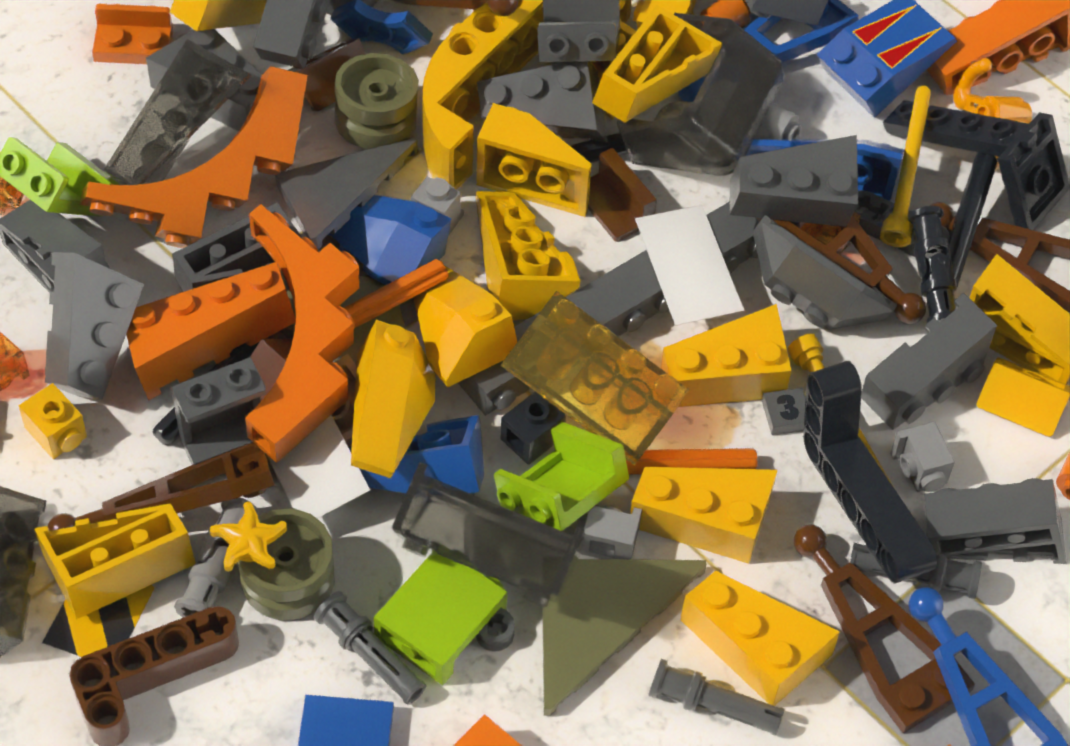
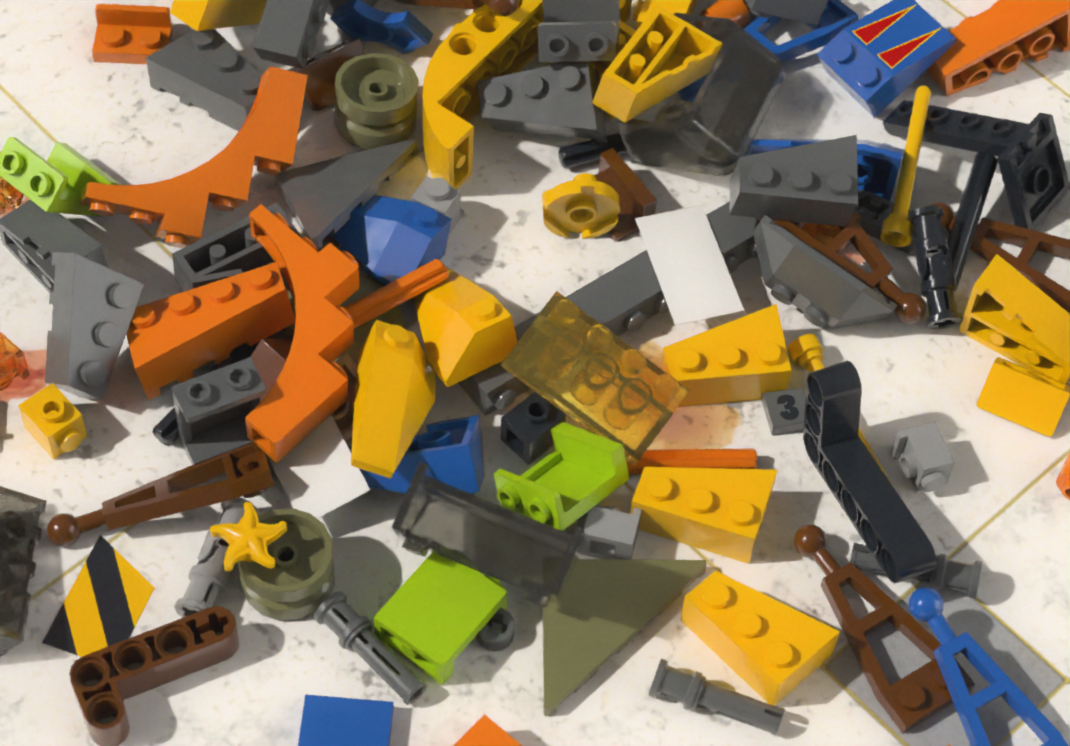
(115, 556): yellow wedge -> none
(179, 105): clear smoke wedge -> none
(519, 258): yellow wedge -> none
(531, 161): yellow slope -> none
(581, 207): none -> yellow plate
(779, 124): light grey brick -> none
(932, 367): dark grey wedge -> none
(995, 106): light orange piece -> none
(996, 520): dark grey wedge -> none

